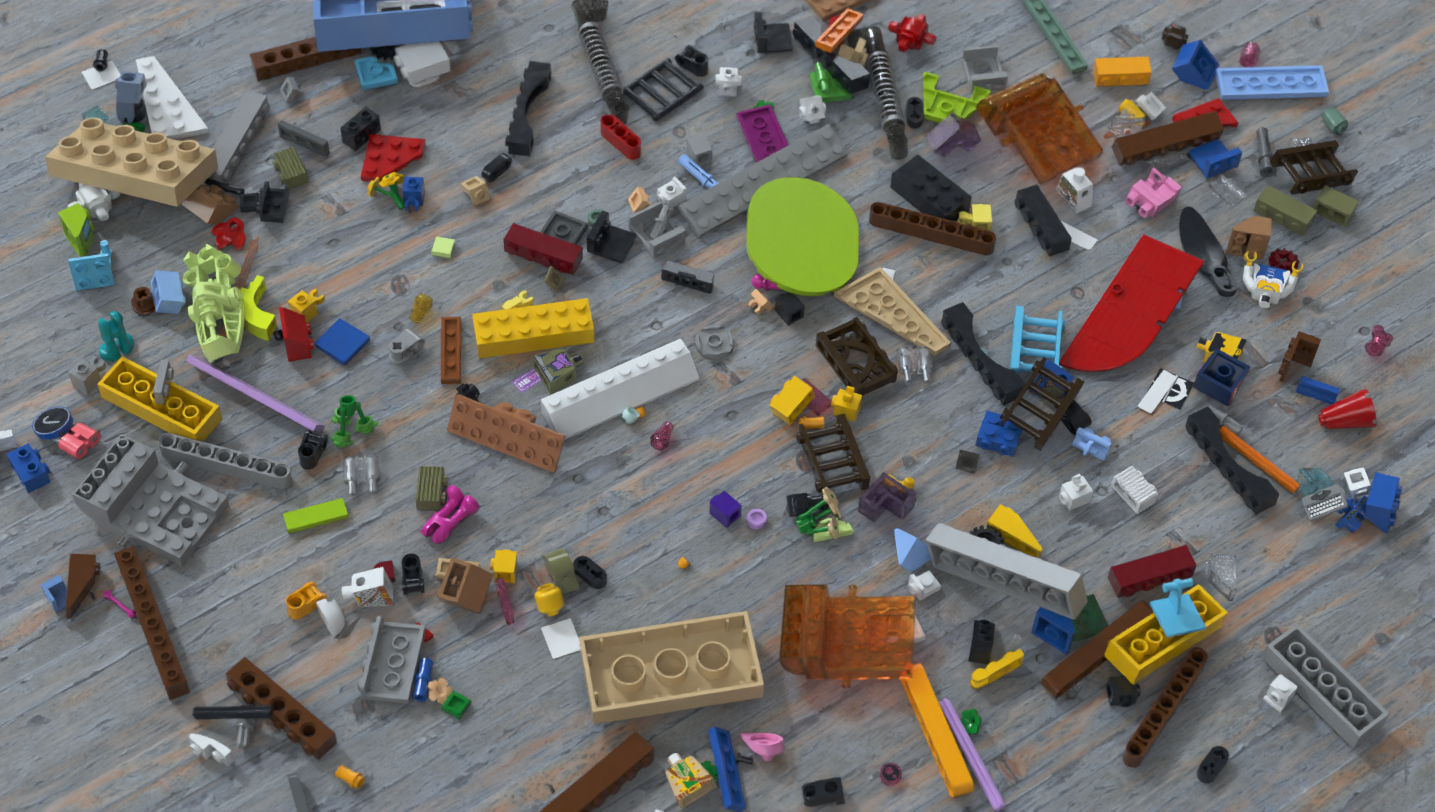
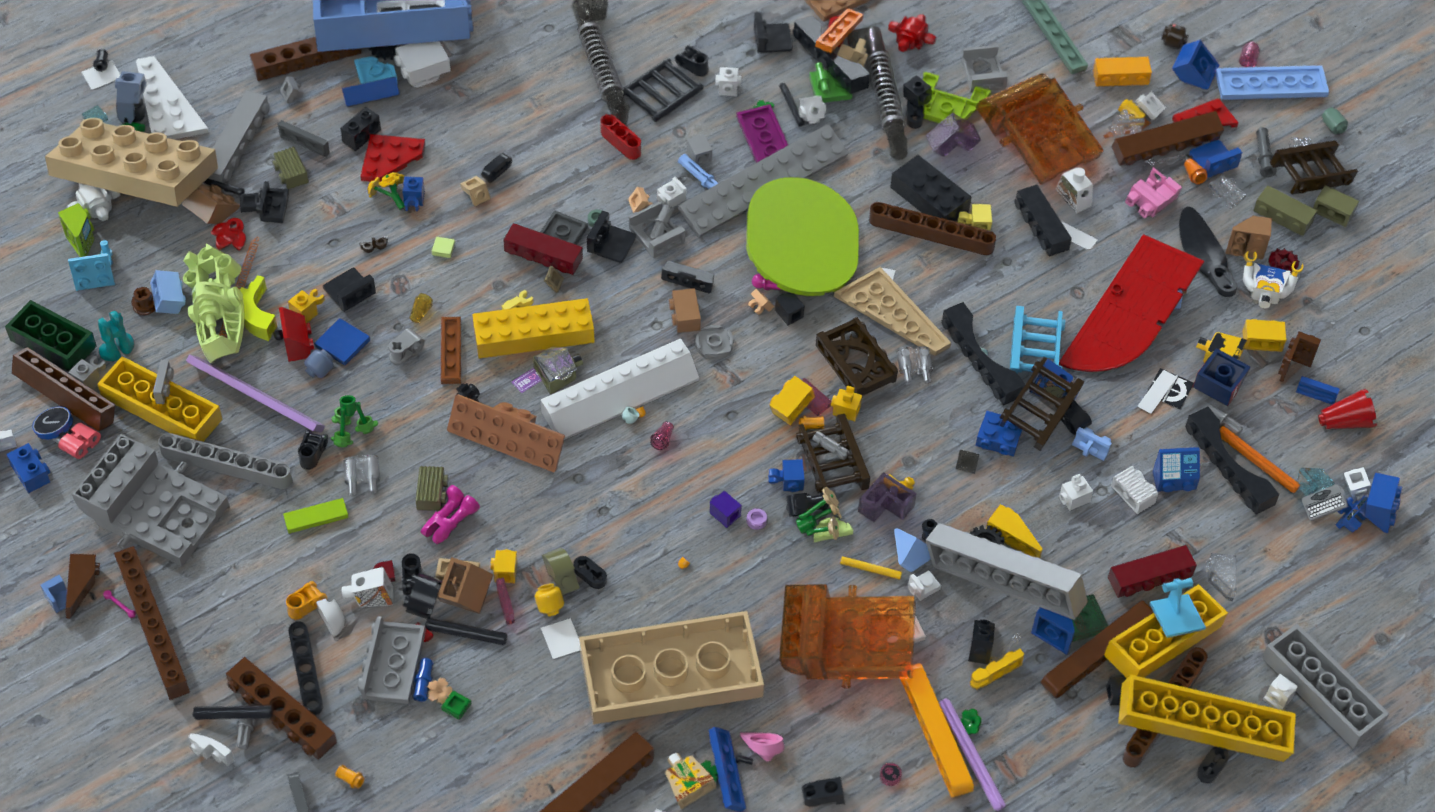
(50, 335): none -> dark green brick
(63, 389): none -> reddish brown brick
(301, 659): none -> black beam
(318, 363): none -> sand blue head
(350, 288): none -> black bracket
(369, 247): none -> dark brown piece
(370, 91): none -> blue tile
(423, 595): none -> black cylinder
(466, 631): none -> black axle
(536, 81): black arch -> none
(557, 362): none -> clear slope
(685, 310): none -> medium nougat brick
(789, 99): none -> black bar
(791, 475): none -> blue brick
(830, 445): none -> light grey axle
(871, 567): none -> yellow bar
(917, 91): none -> black brick
(927, 527): none -> black pin
(1177, 469): none -> blue slope
(1195, 172): none -> orange cone
(1207, 718): none -> yellow brick
(1264, 335): none -> yellow brick
(1379, 341): clear pink plate -> none

